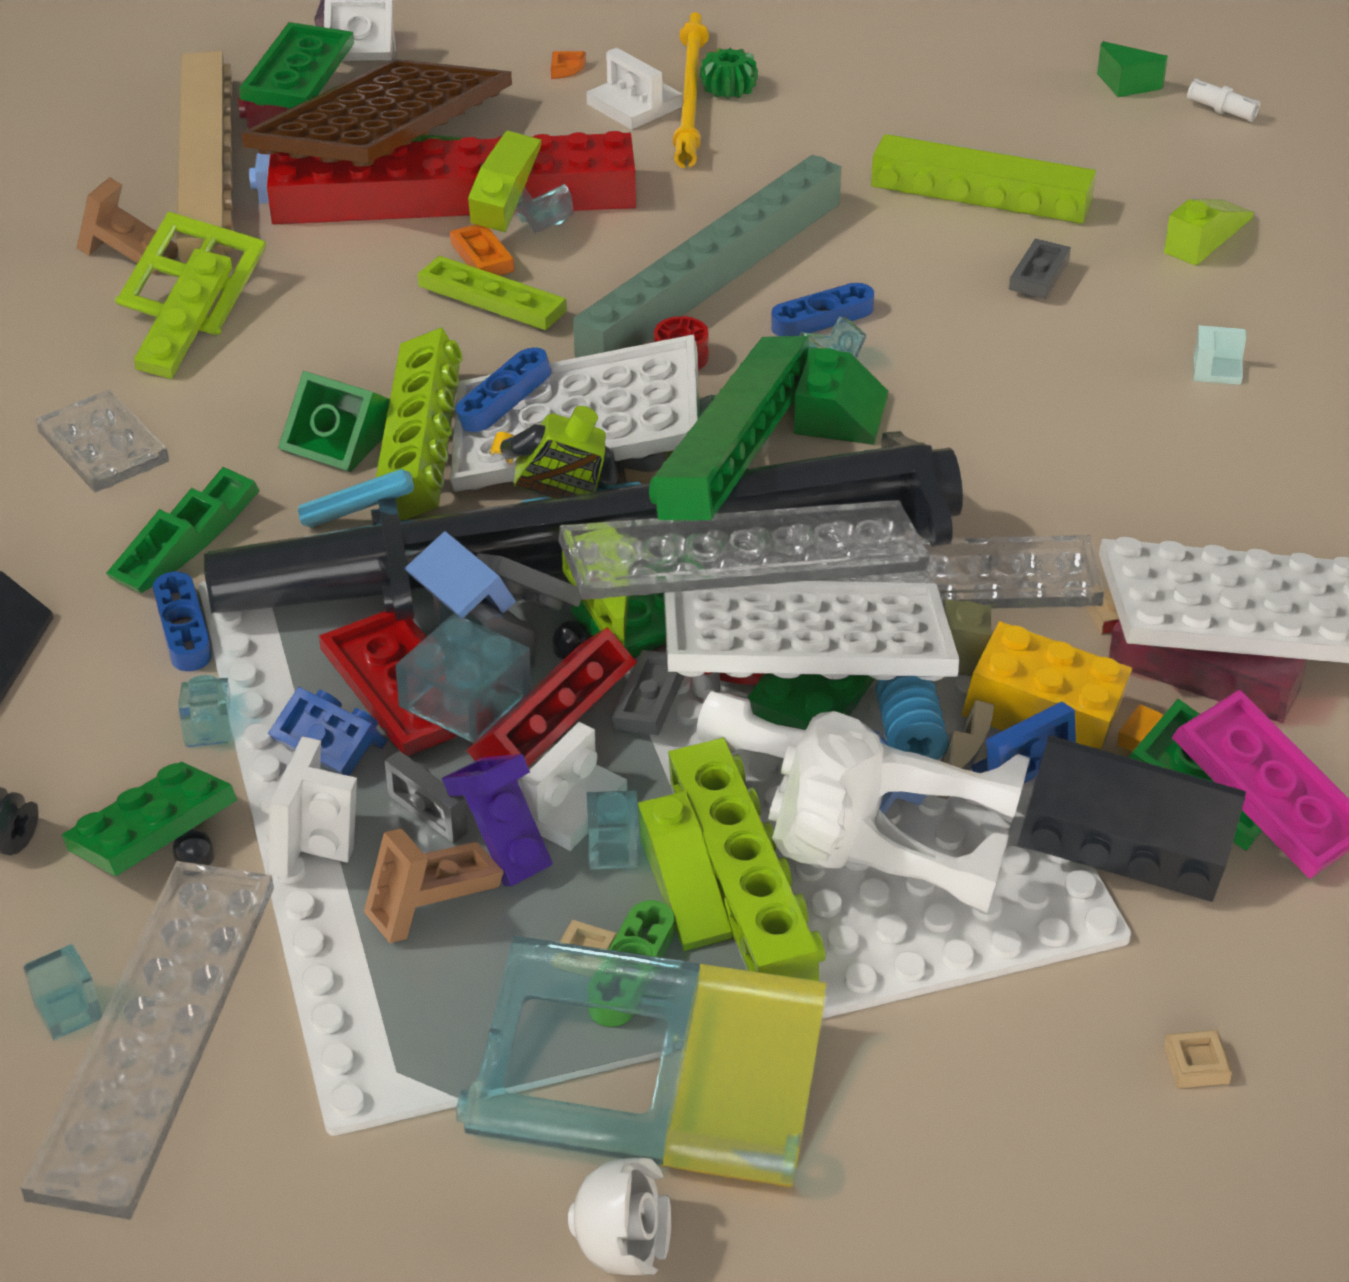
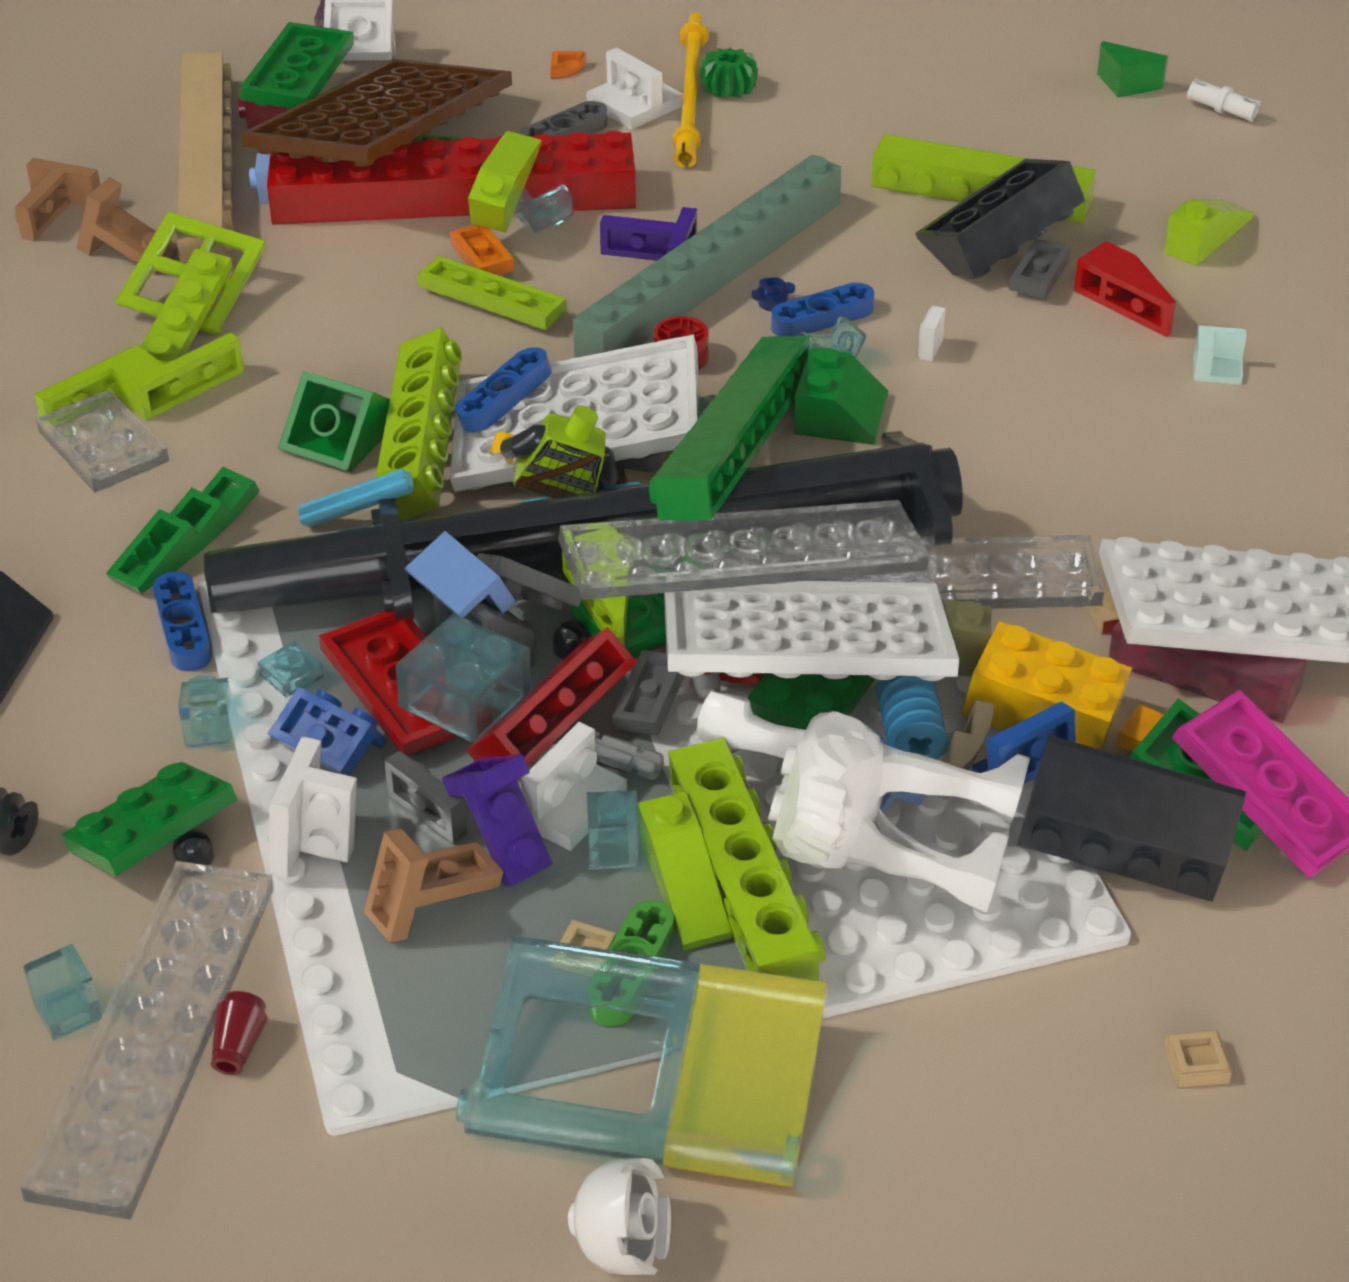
(52, 191): none -> medium nougat bracket
(145, 382): none -> lime bracket
(236, 1030): none -> dark red cone
(290, 668): none -> clear light blue plate
(585, 118): none -> dark grey beam
(628, 756): none -> light grey axle
(645, 237): none -> dark purple bracket
(772, 292): none -> clear blue plate
(931, 333): none -> white tile
(1003, 216): none -> black slope
(1125, 286): none -> red slope

